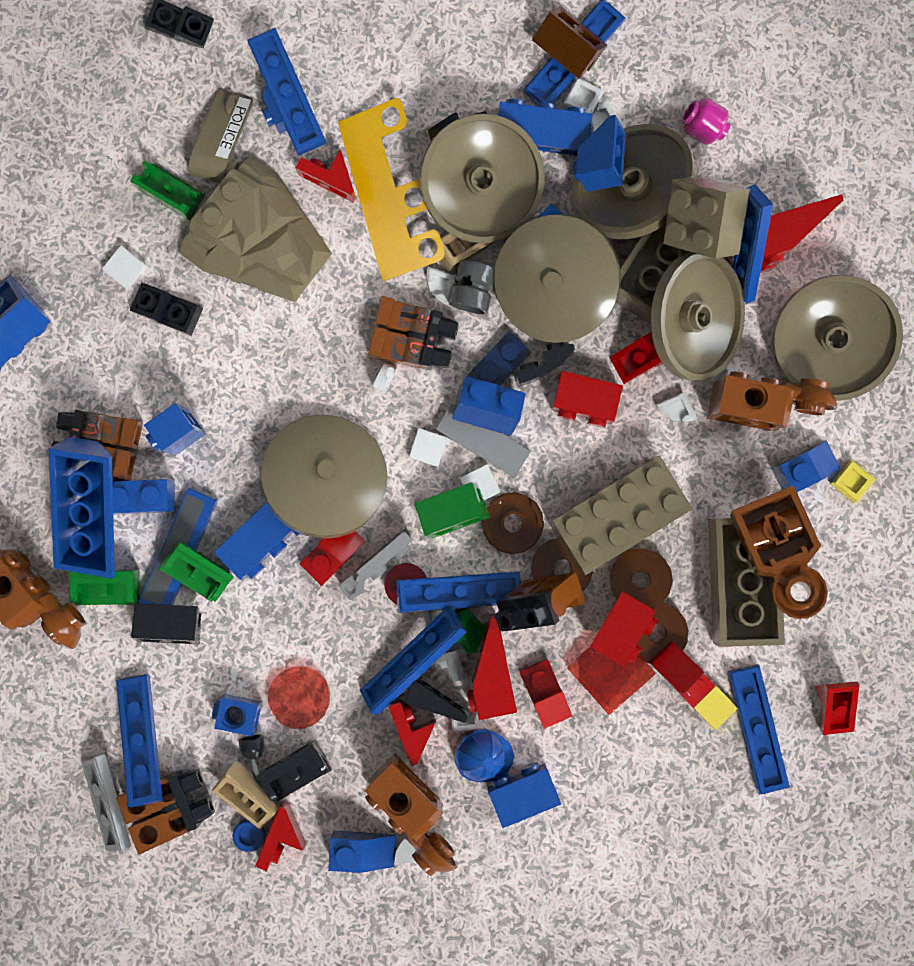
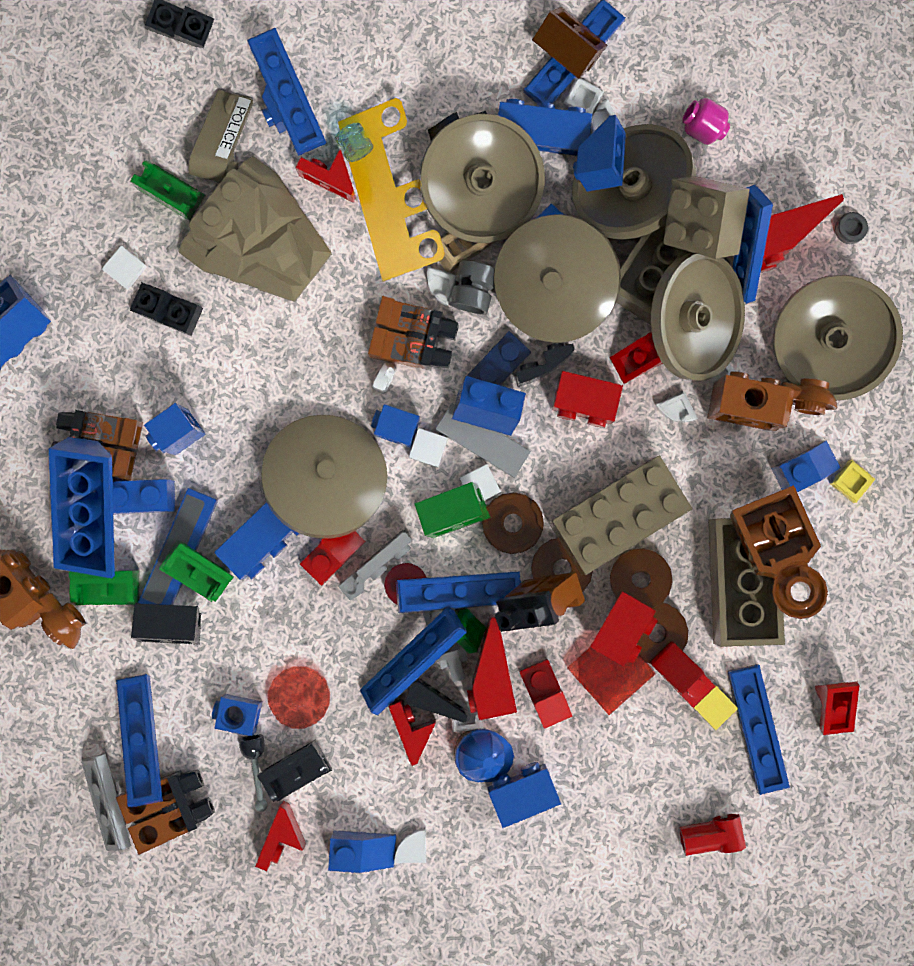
(237, 788): tan slope -> none
(248, 836): blue tile -> none
(354, 142): none -> clear light blue wheel
(395, 425): none -> blue brick
(412, 815): dark orange brick -> none
(719, 834): none -> red piece
(851, 228): none -> dark grey tile

